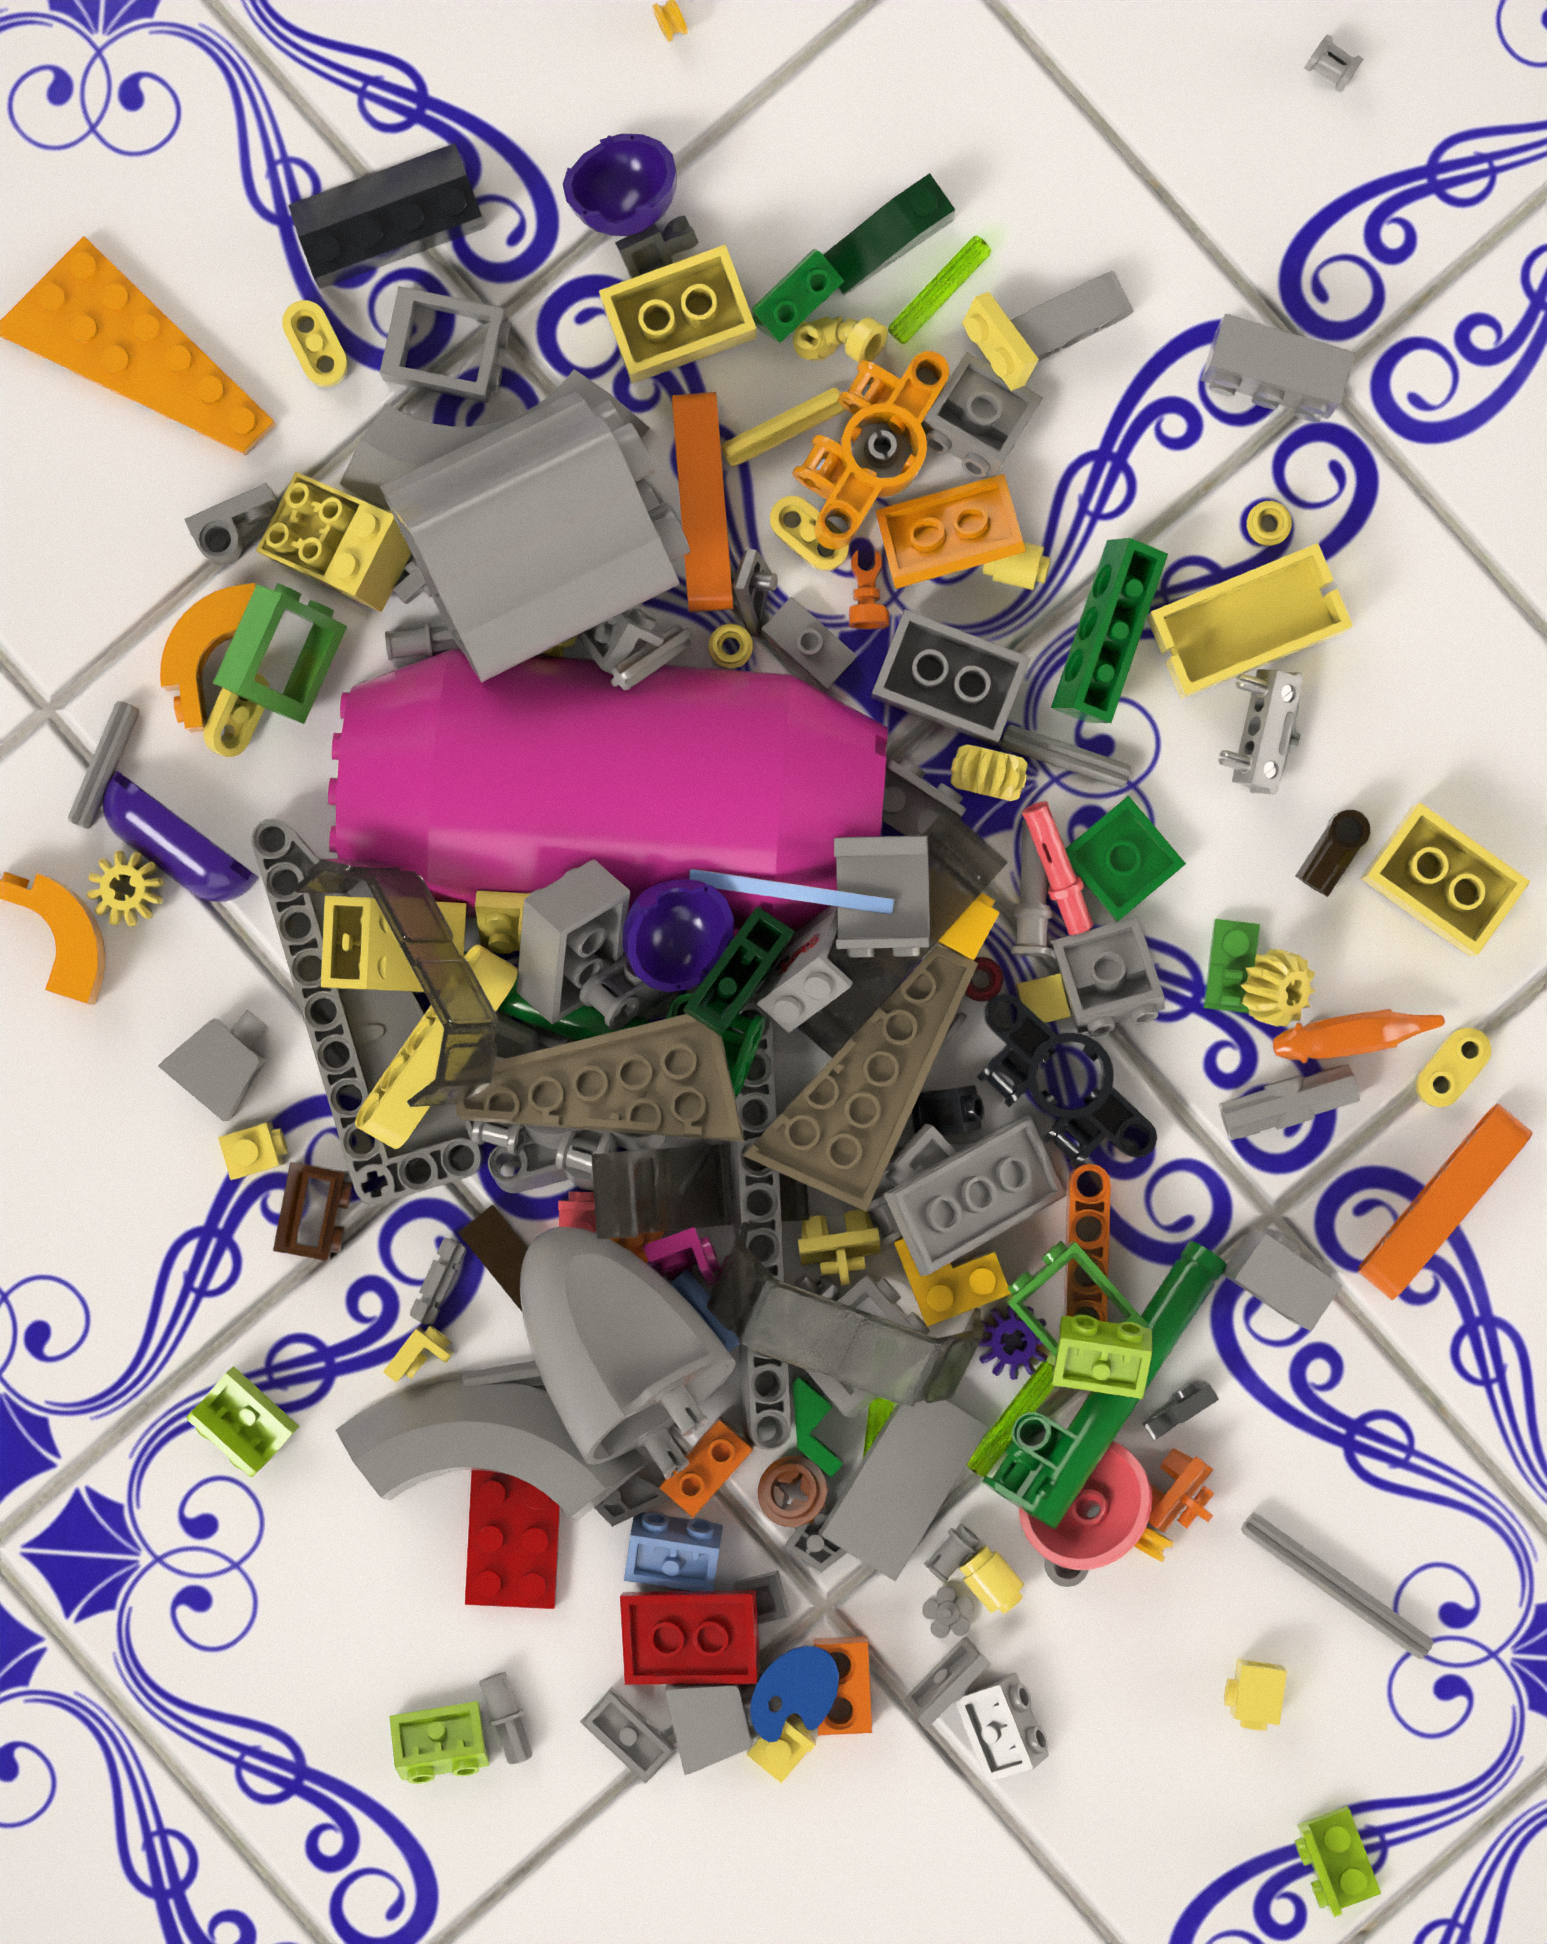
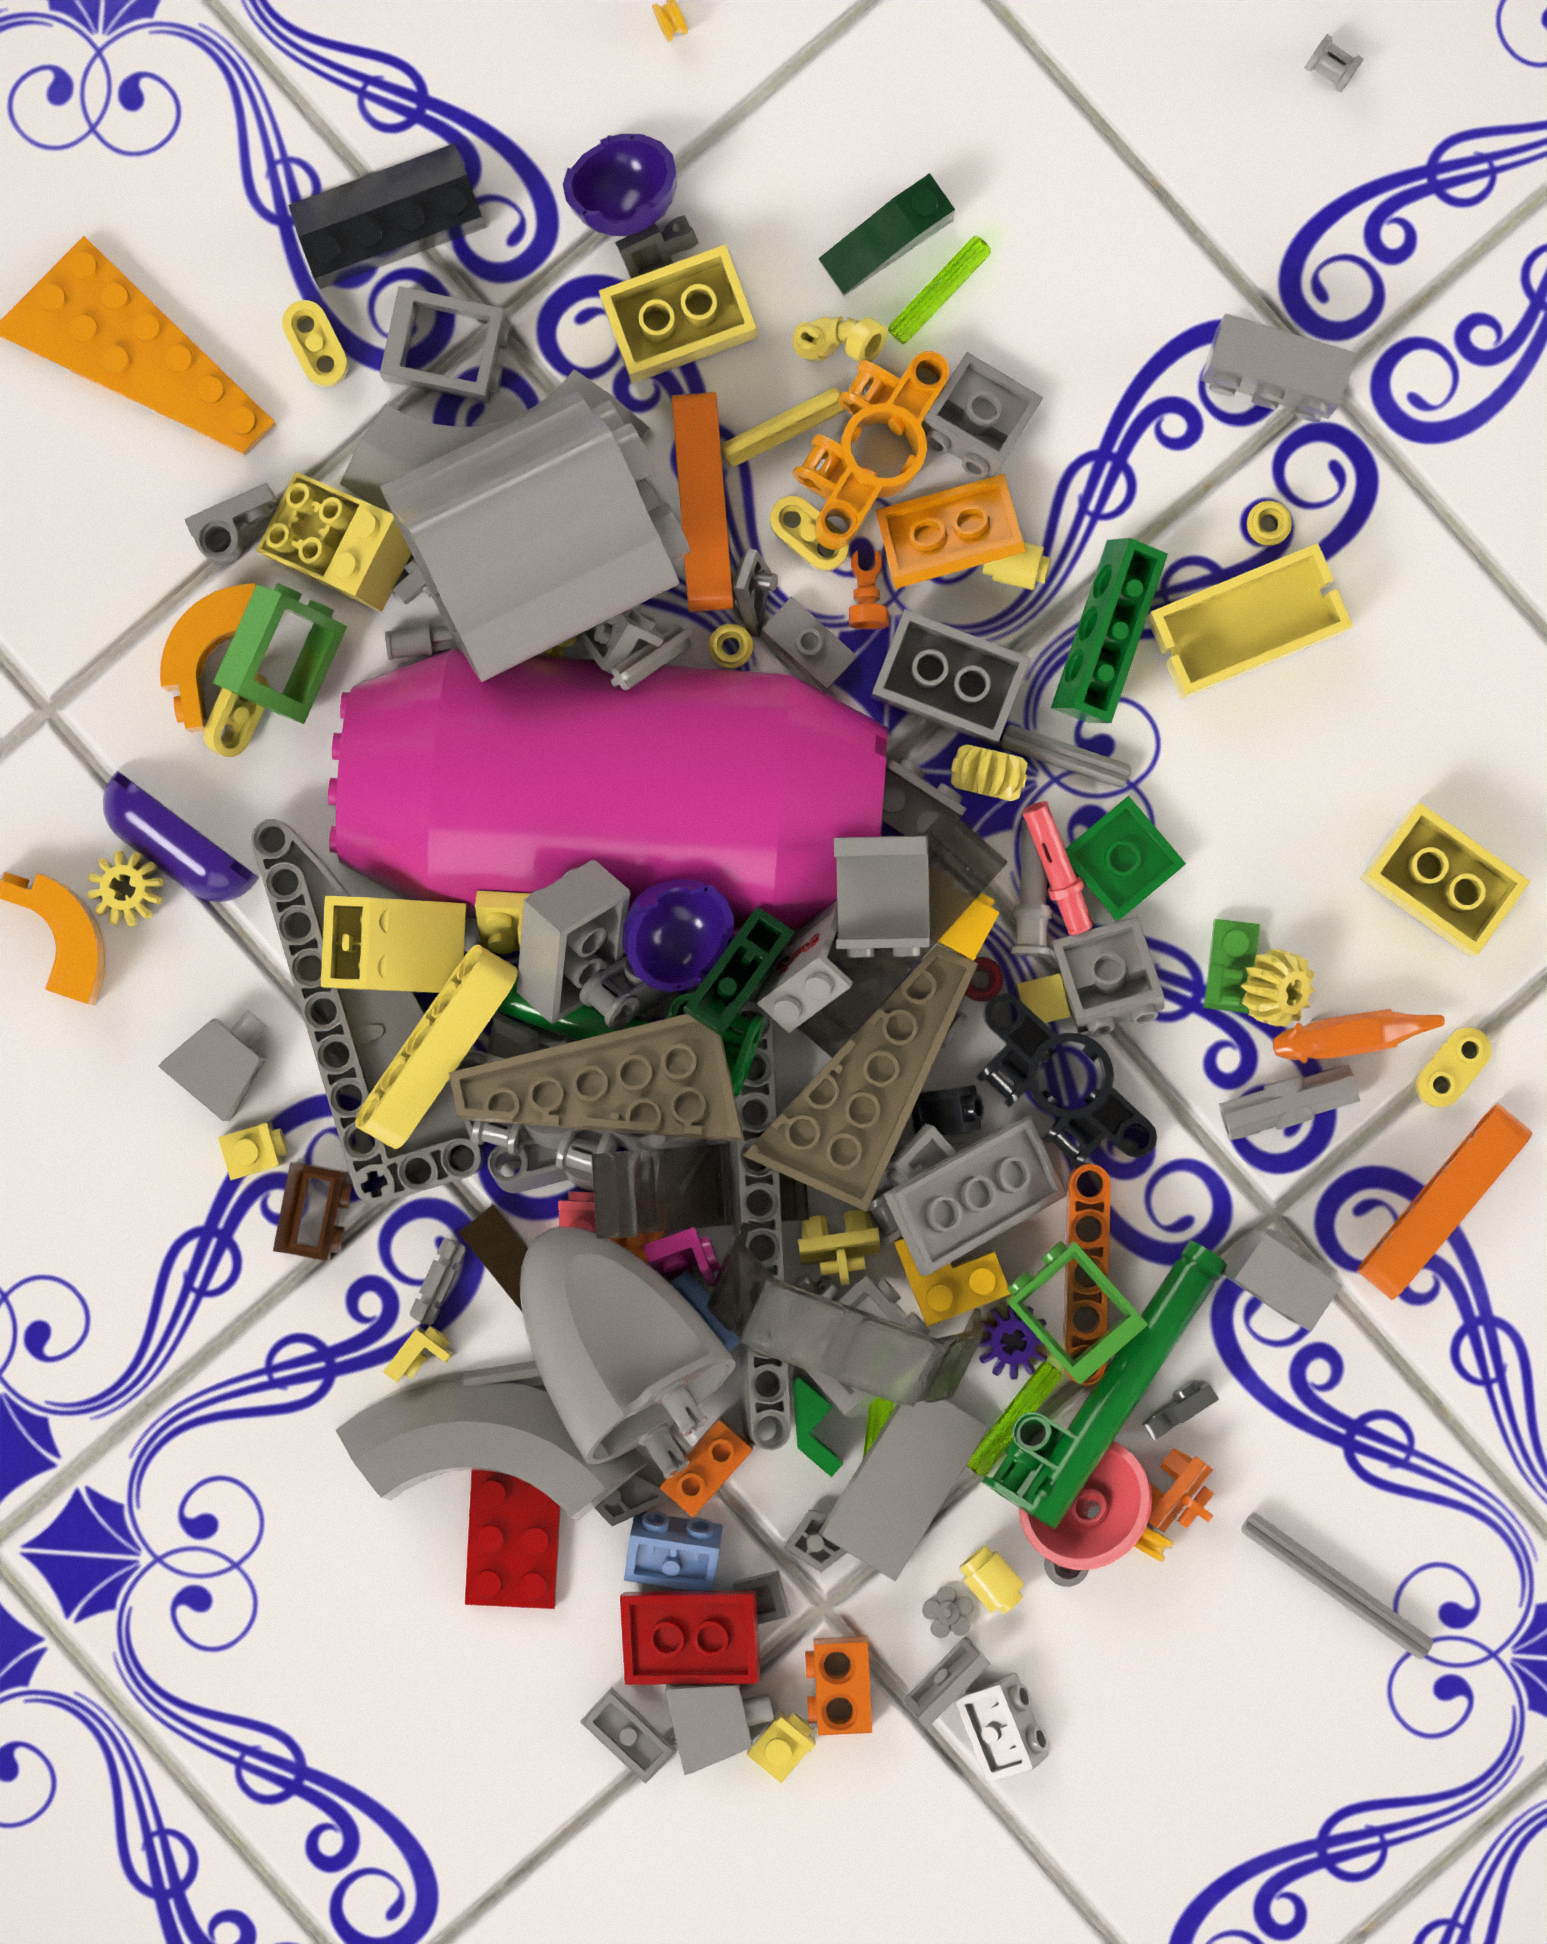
(103, 764): light grey axle -> none
(242, 1422): lime bracket -> none
(438, 1742): lime bracket -> none
(445, 976): clear smoke windscreen -> none
(506, 1718): light grey axle -> none
(789, 1471): dark orange gear -> none
(794, 891): light blue sticker -> none
(796, 296): green bracket -> none
(804, 1681): blue piece -> none
(877, 459): light grey pin -> none
(953, 1552): light grey pin -> none
(999, 341): light yellow plate -> none
(1074, 315): light grey beam -> none
(1102, 1356): lime bracket -> none
(1256, 1693): light yellow brick -> none
(1266, 730): light grey piece -> none
(1331, 855): dark brown piece -> none
(1337, 1859): lime bracket -> none

